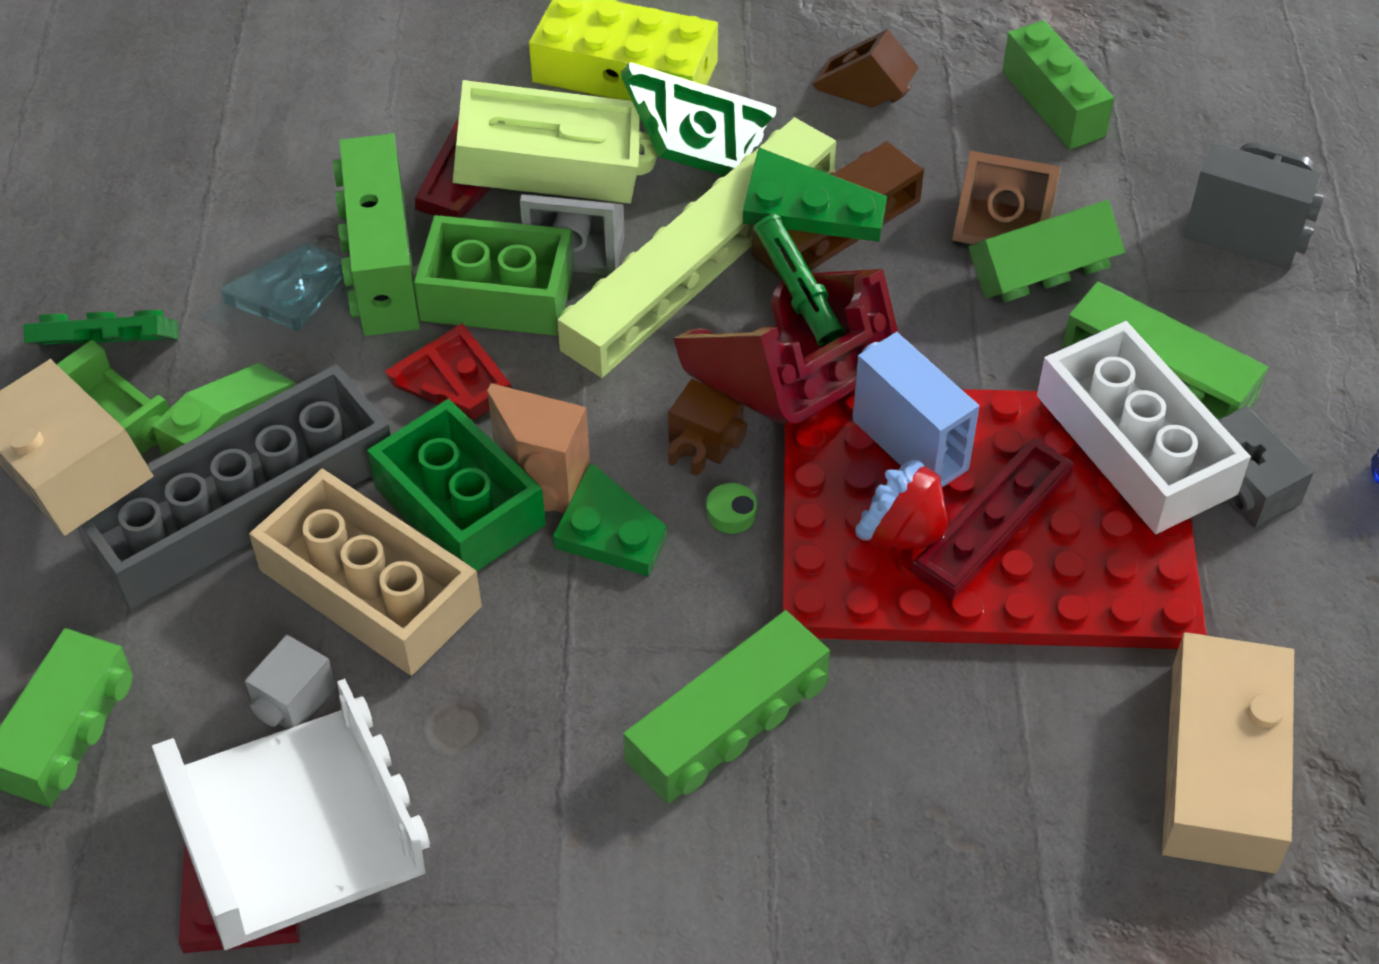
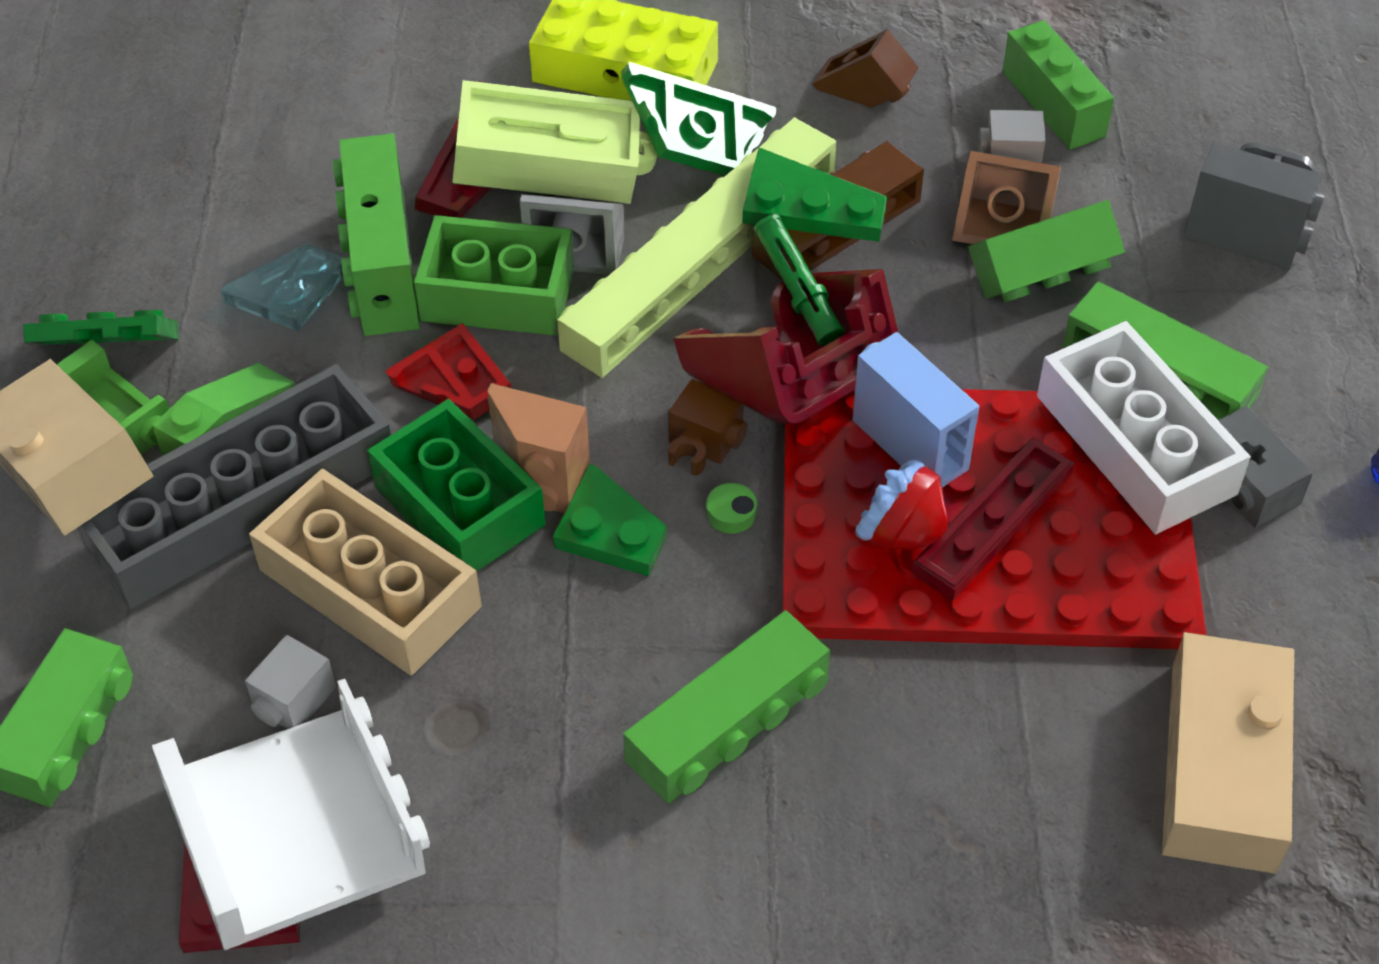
(1014, 135): none -> light grey brick

